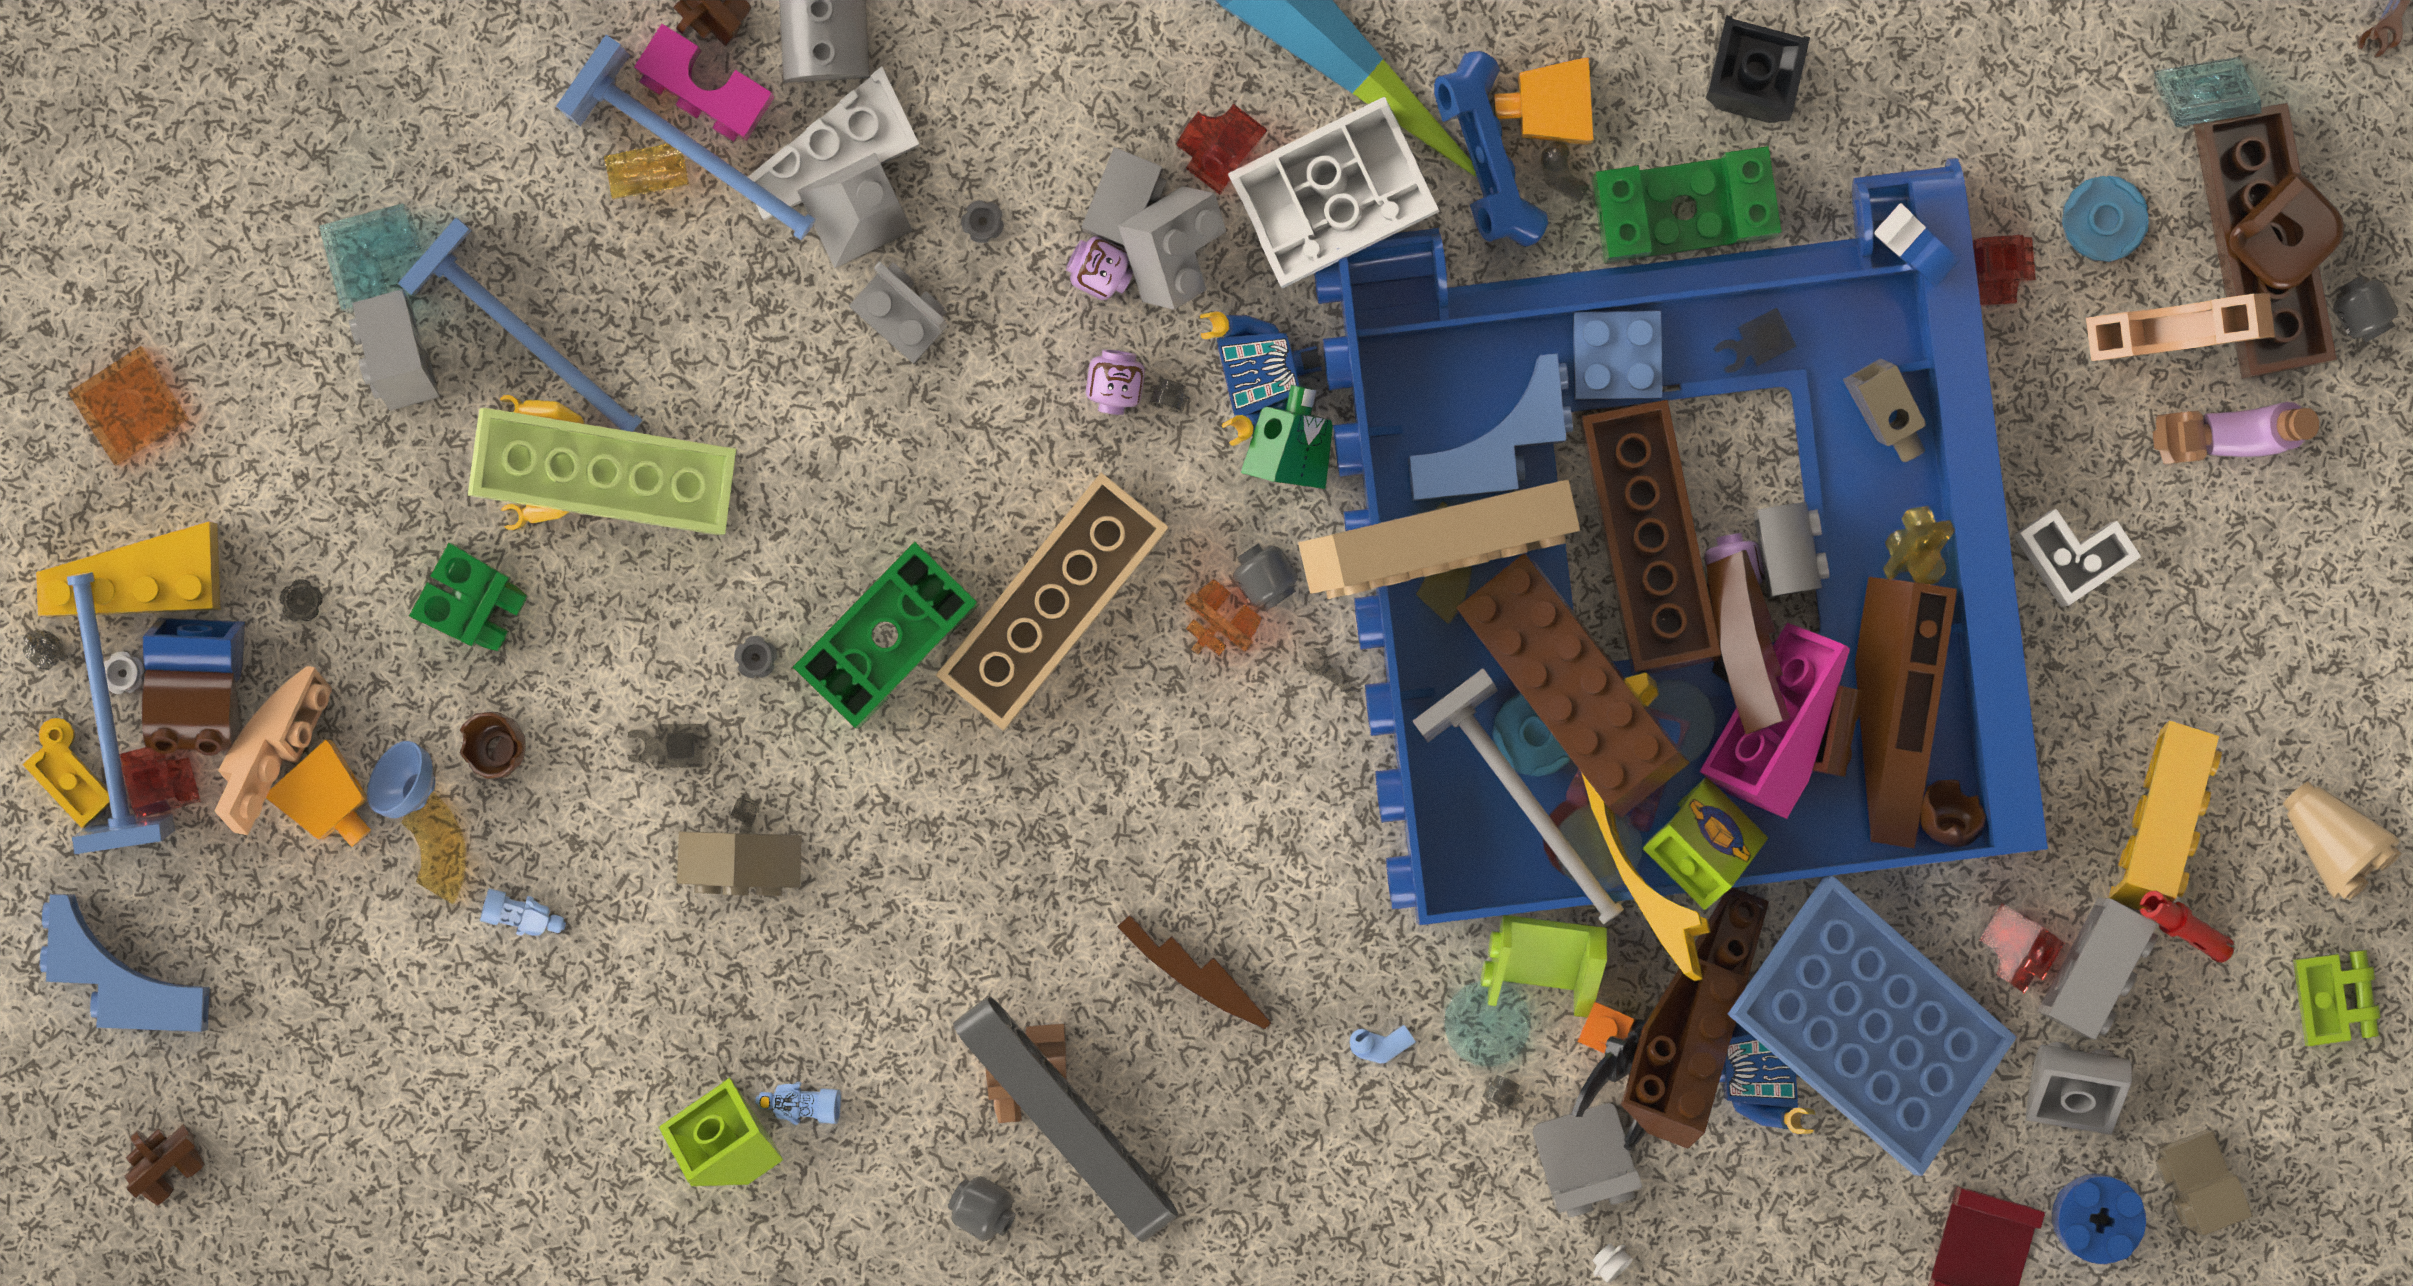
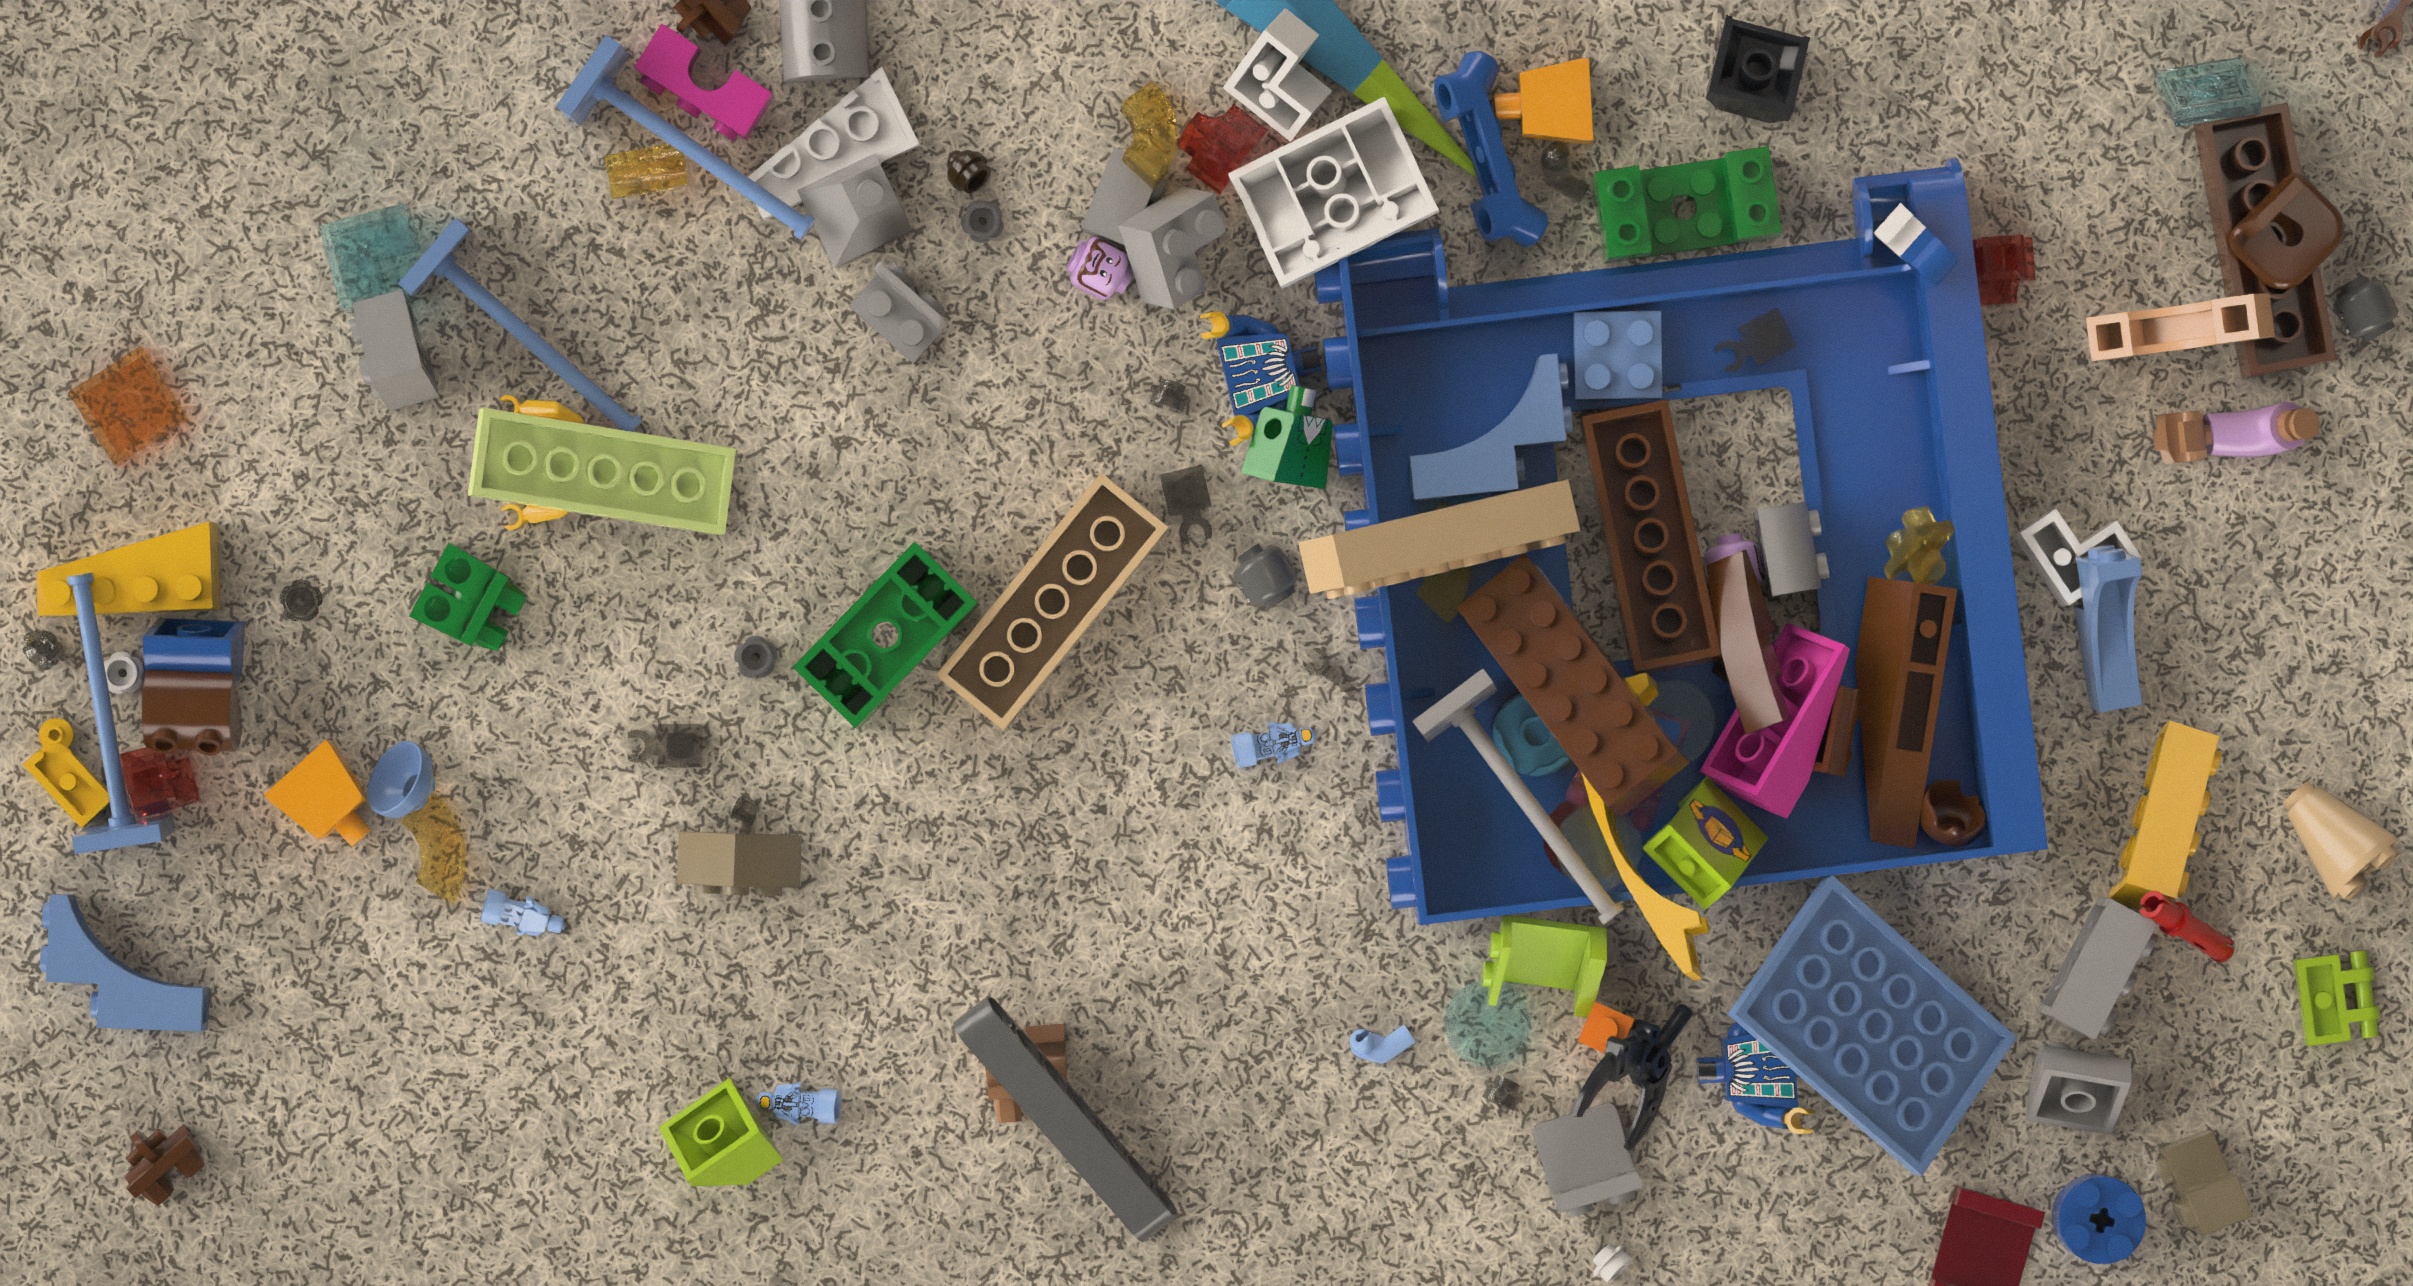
(272, 735): light nougat slope -> none
(478, 734): reddish brown hair -> none
(967, 170): none -> dark brown plate
(981, 1208): dark grey head -> none
(1115, 381): lavender head -> none
(1153, 133): none -> clear yellow tile
(1186, 496): none -> clear smoke plate
(1206, 604): clear orange hips -> none
(1208, 982): reddish brown slope -> none
(1274, 82): none -> white brick
(1280, 742): none -> light blue piece
(1690, 1027): reddish brown wedge -> none
(1877, 393): dark tan torso -> none
(2021, 946): clear red brick -> none
(2090, 226): dark azure tile -> none
(2107, 627): none -> medium blue arch

